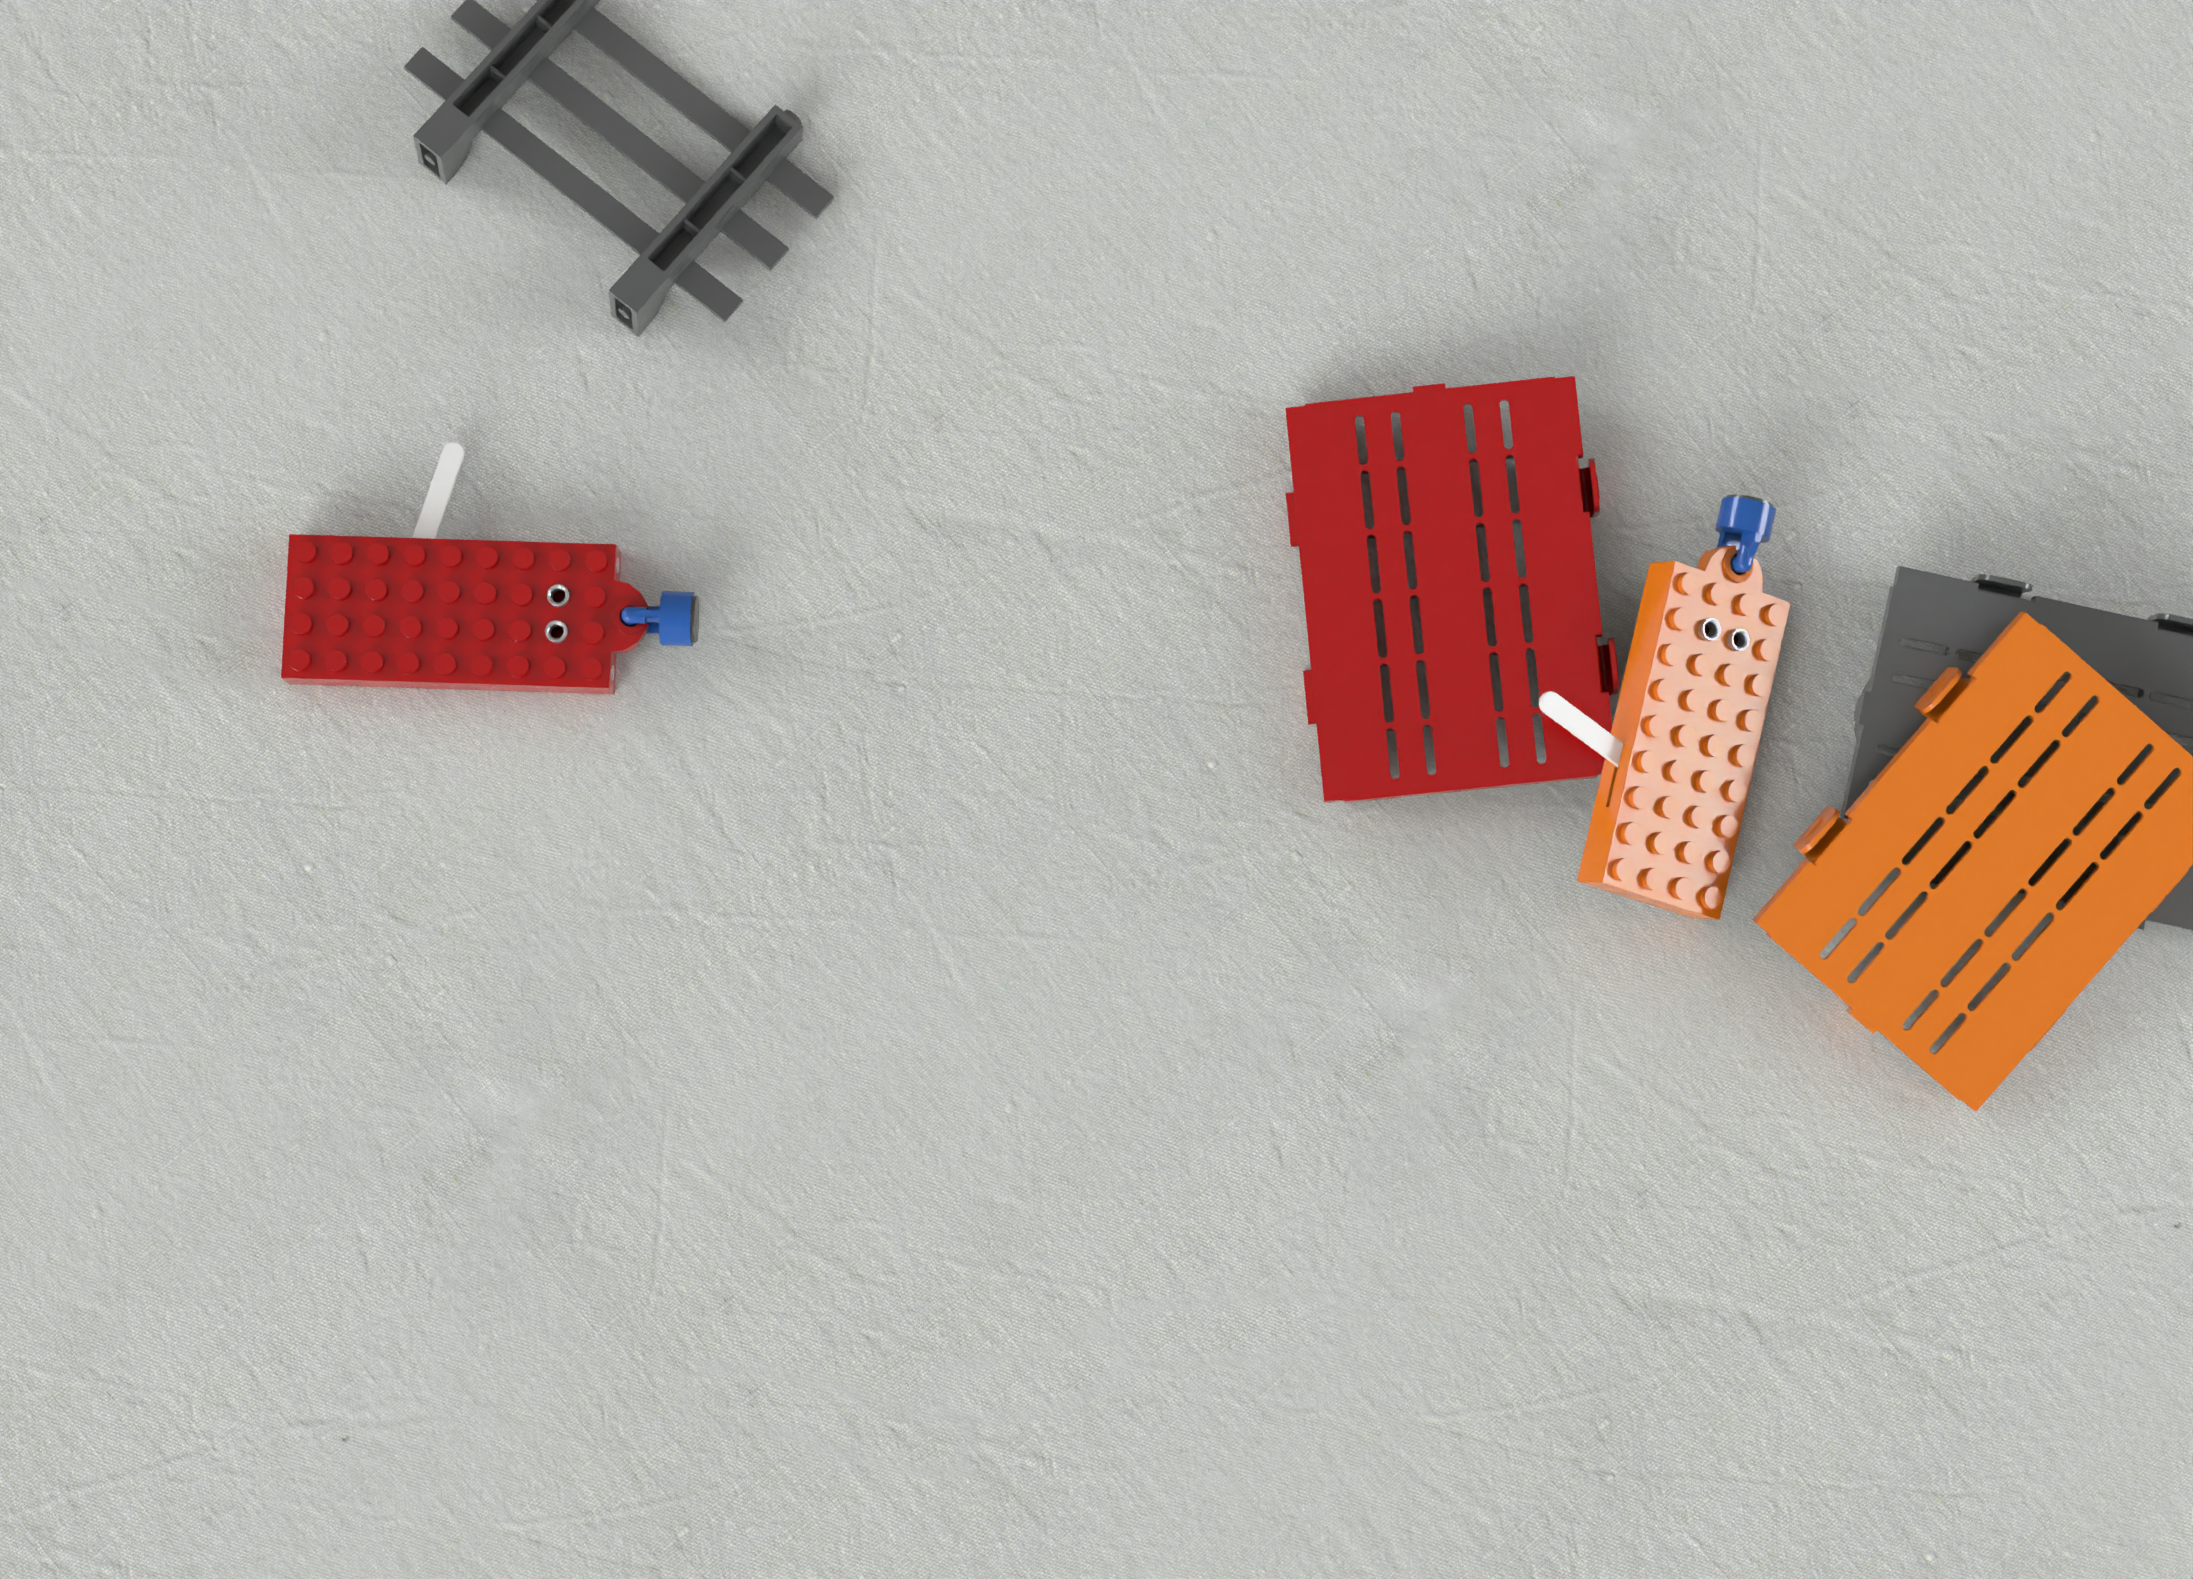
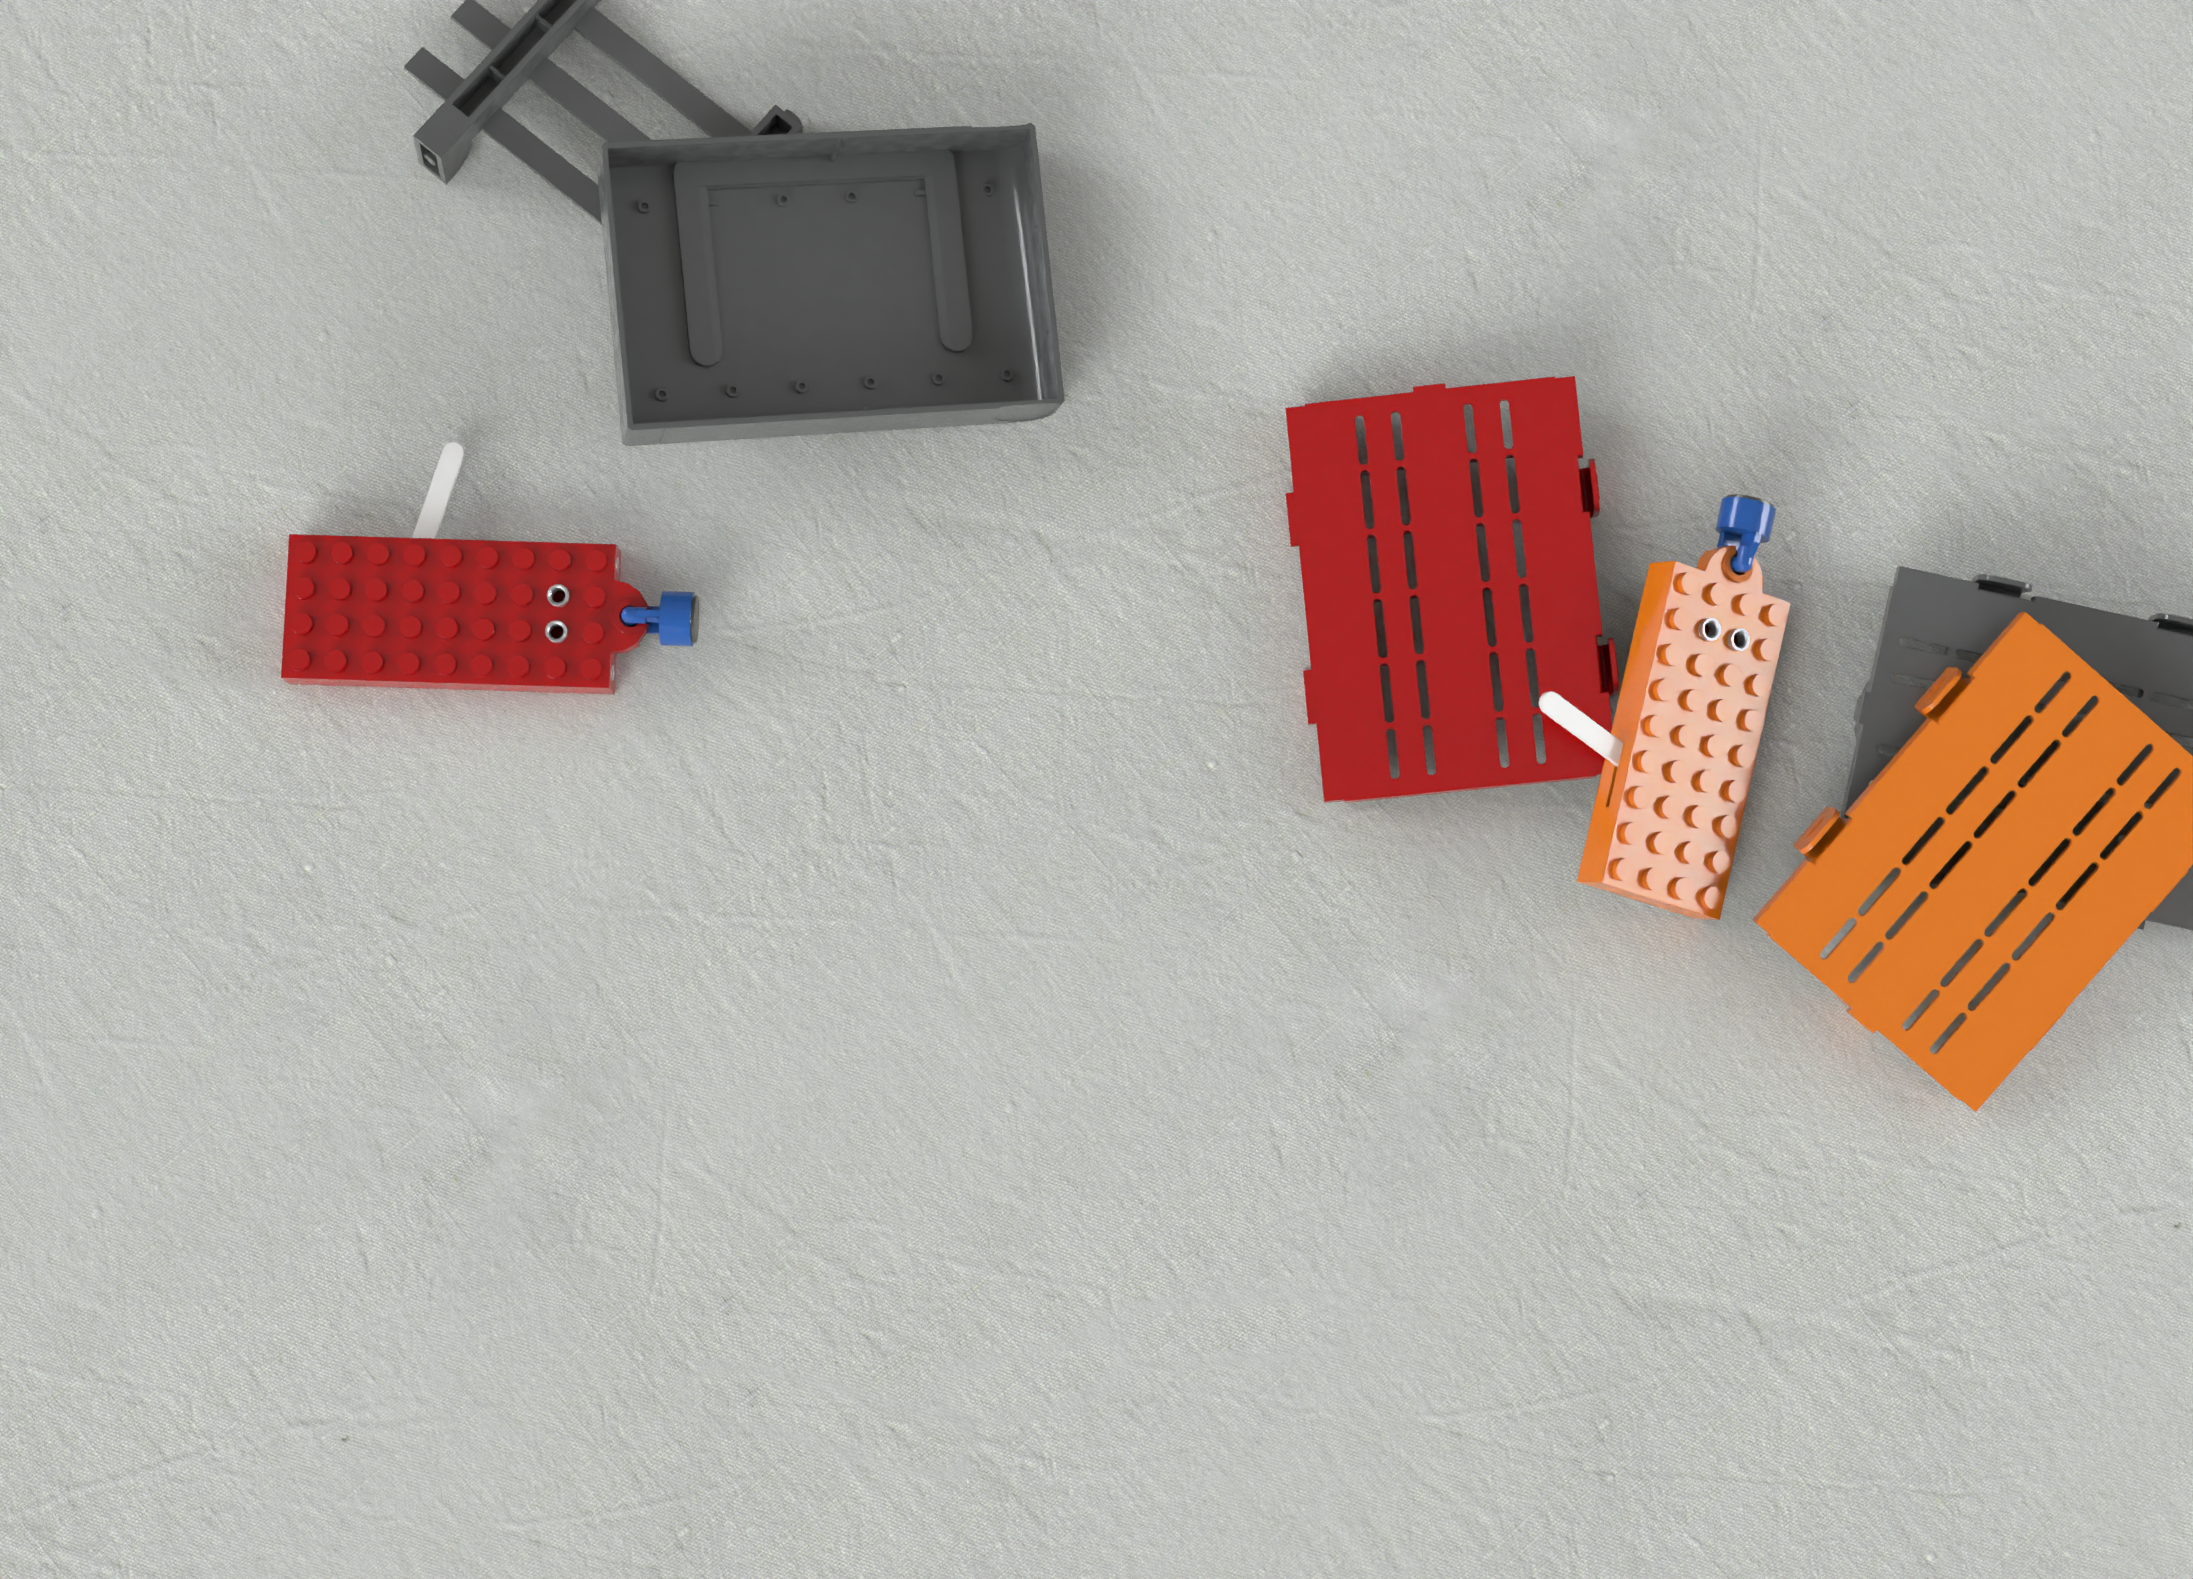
(828, 283): none -> dark grey piece

